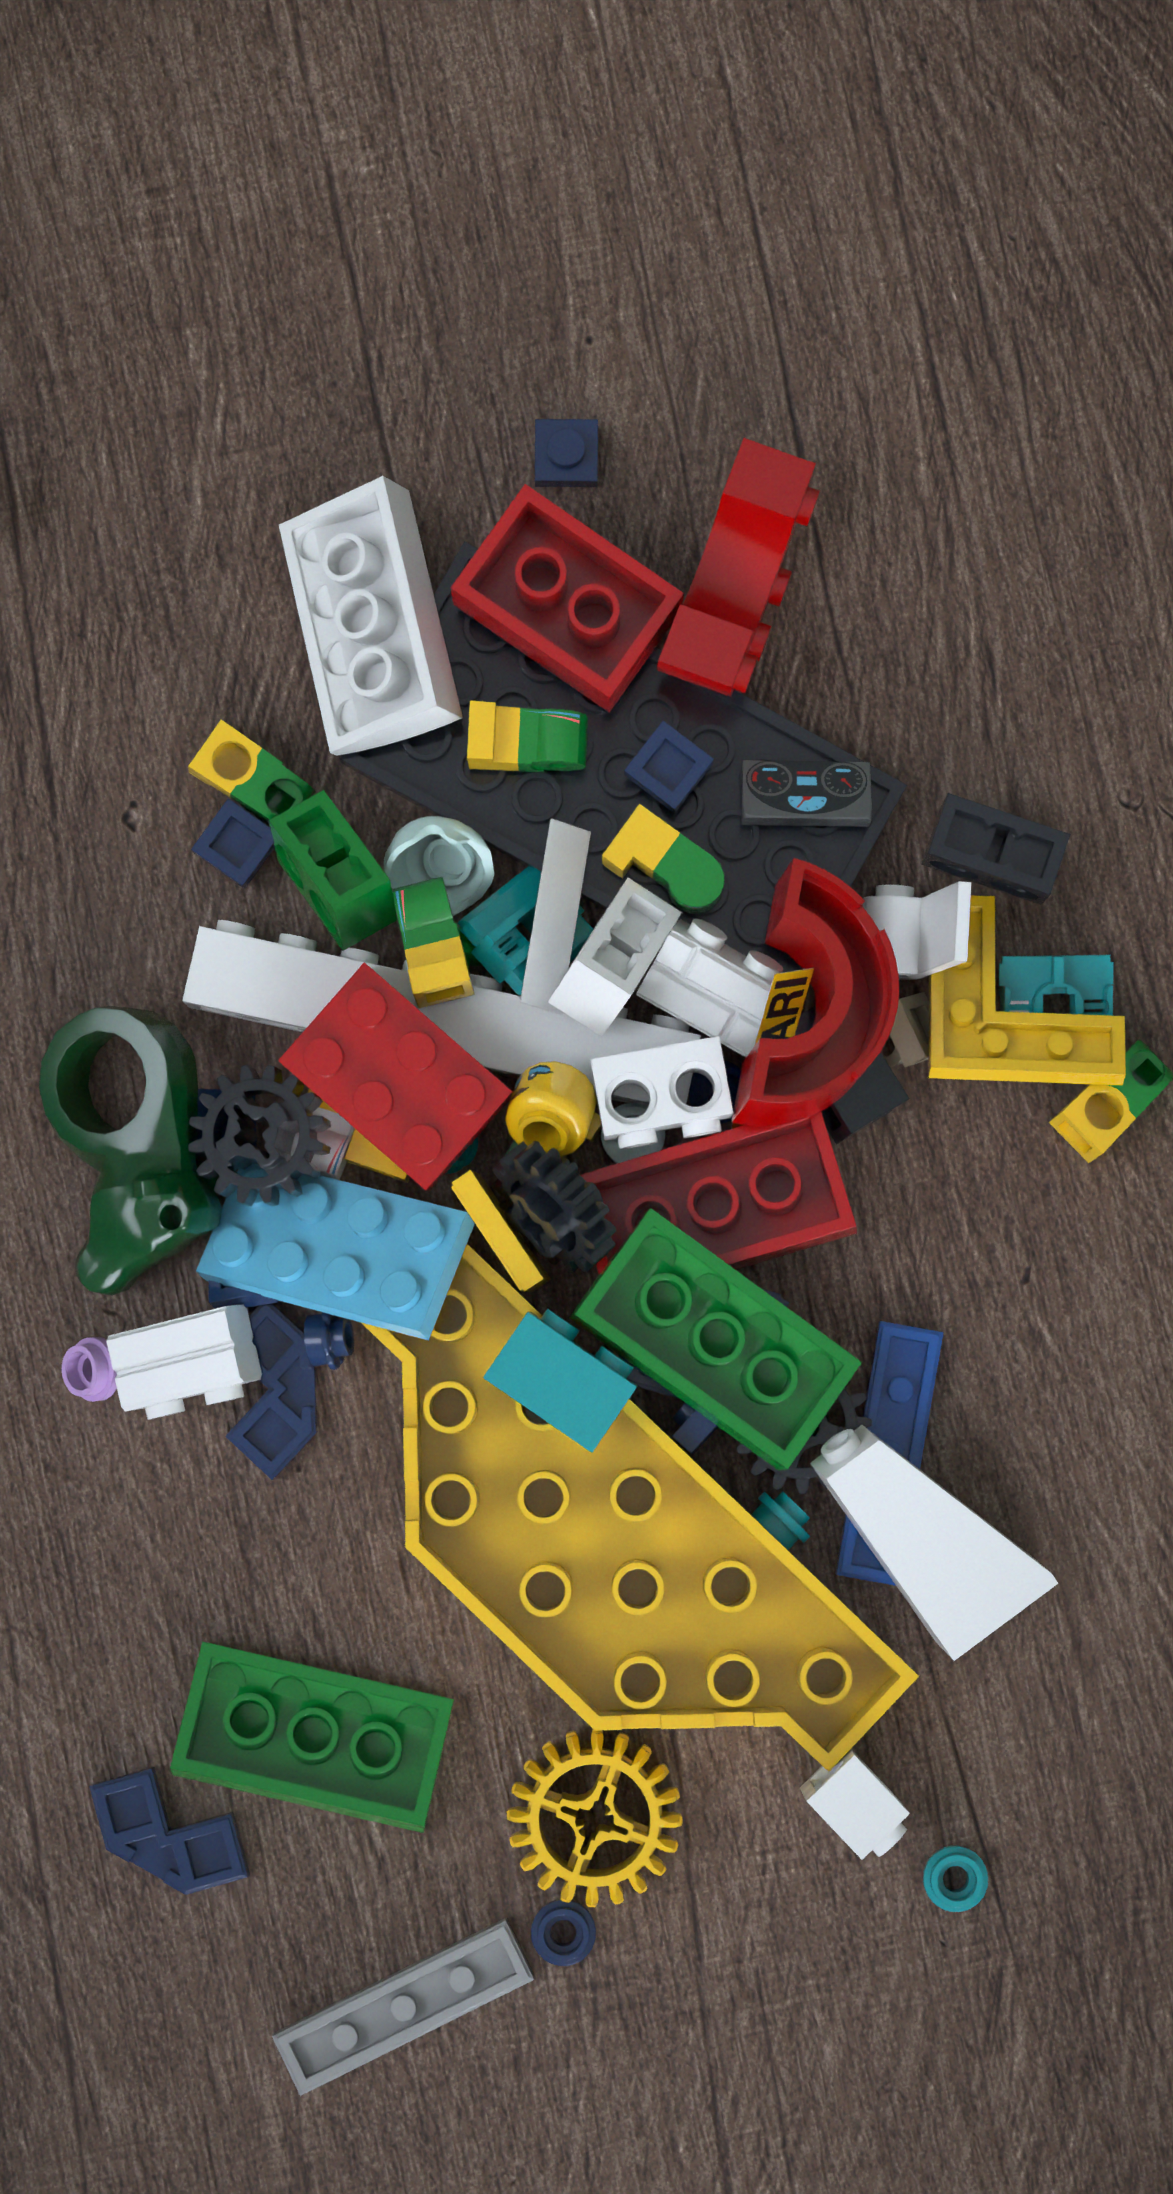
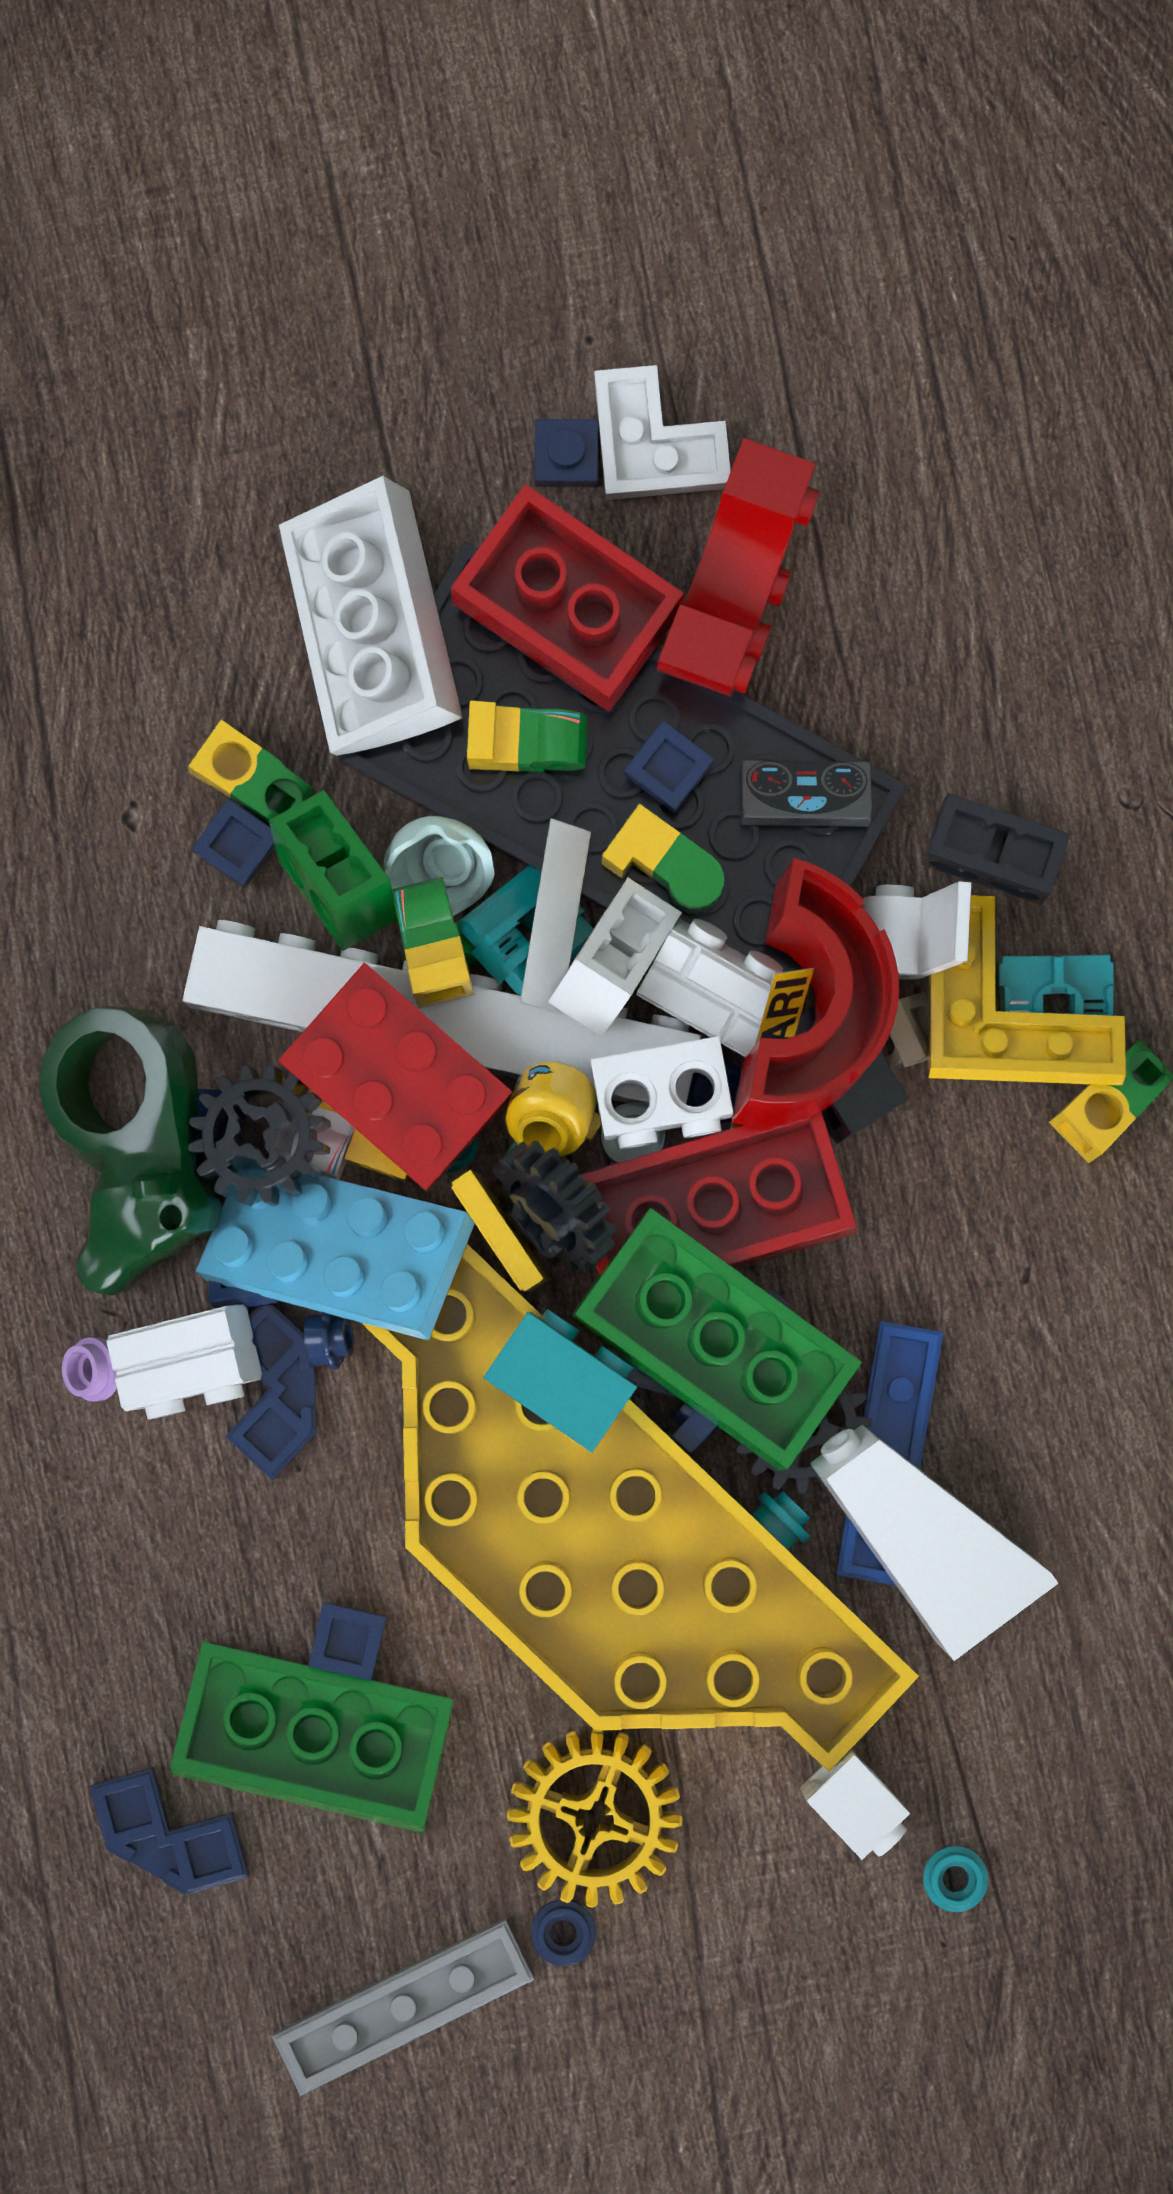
(347, 1640): none -> dark blue plate
(643, 454): none -> white plate

